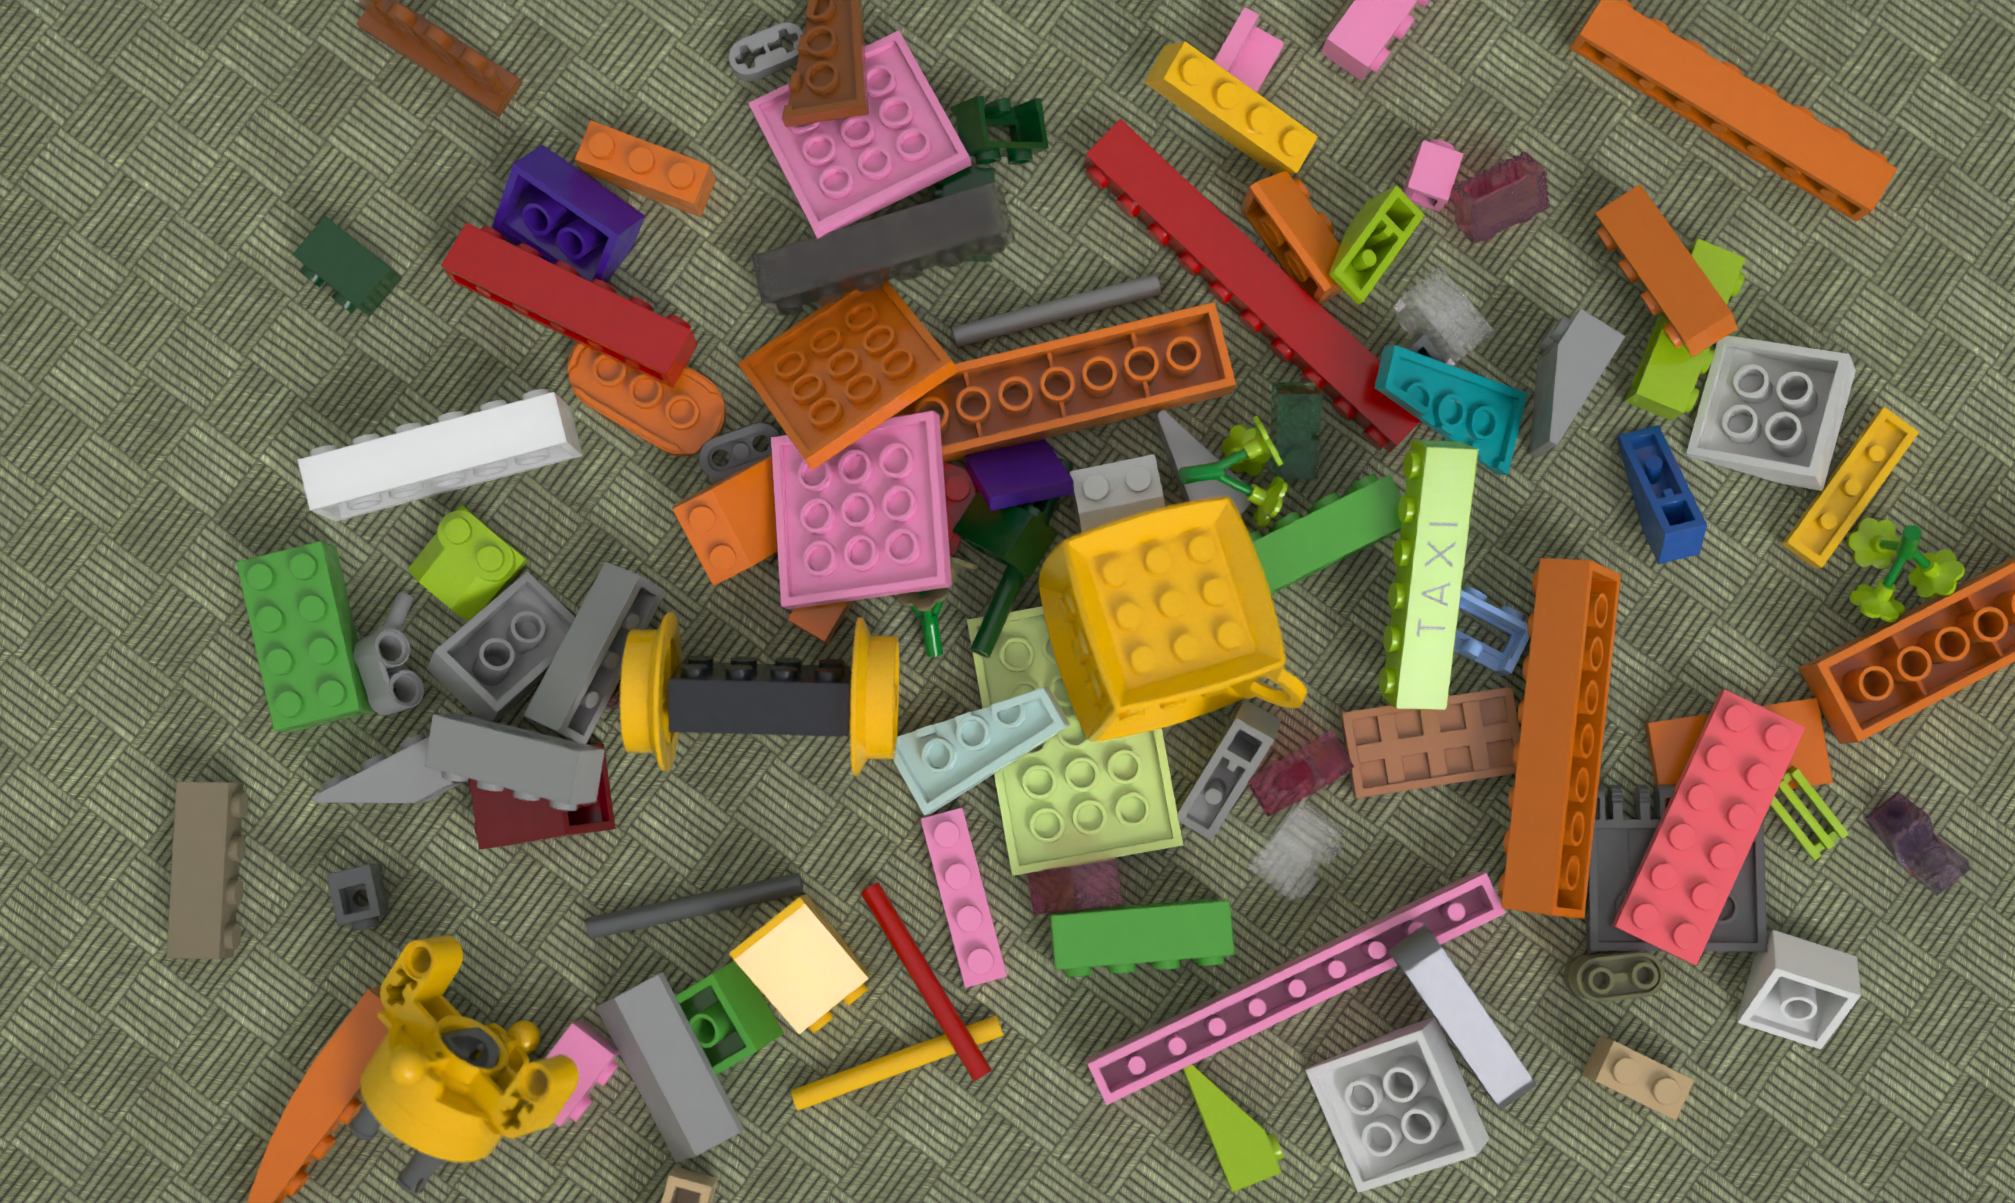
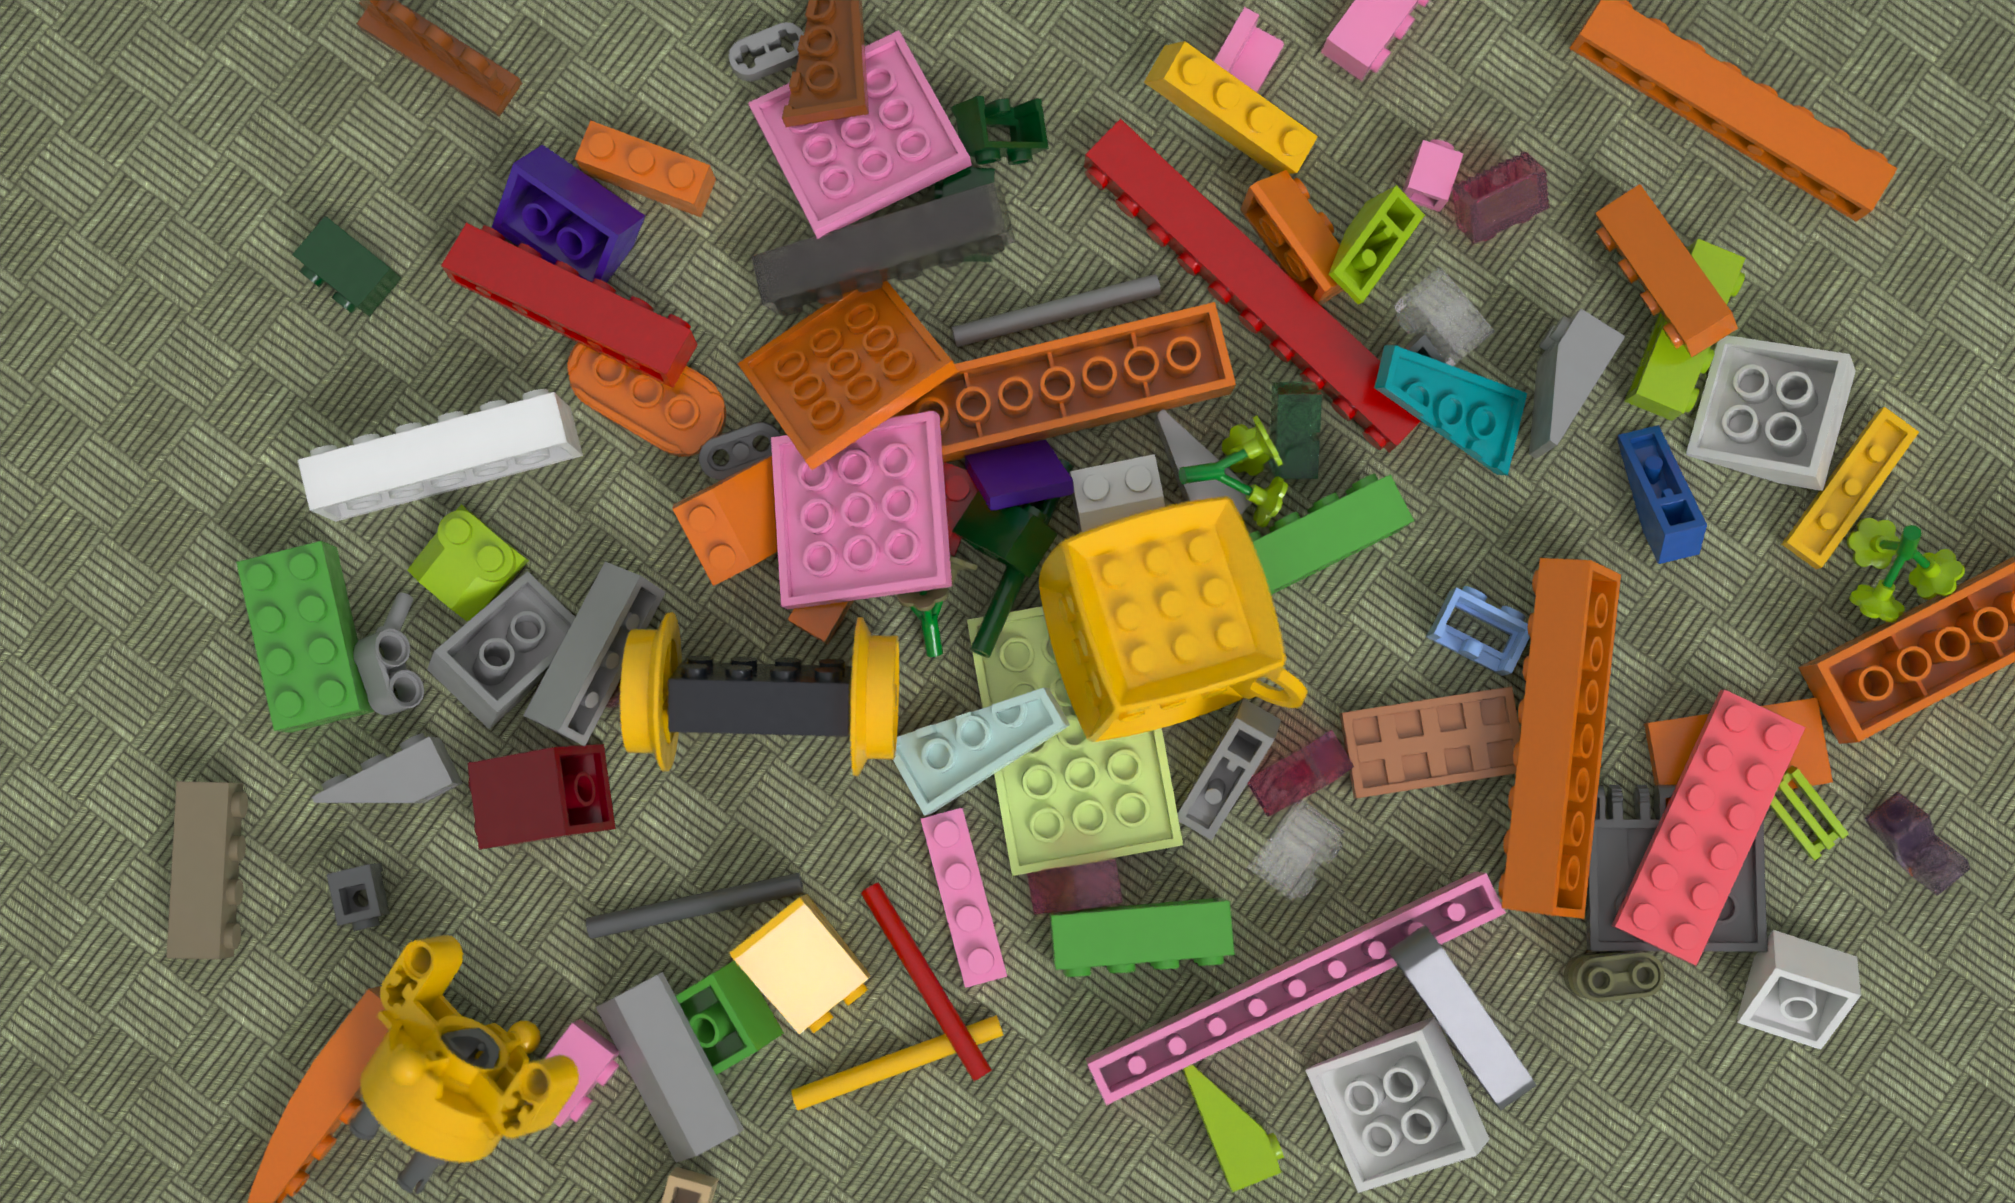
(515, 760): light grey brick -> none
(1428, 573): brick -> none
(1638, 1077): tan brick -> none

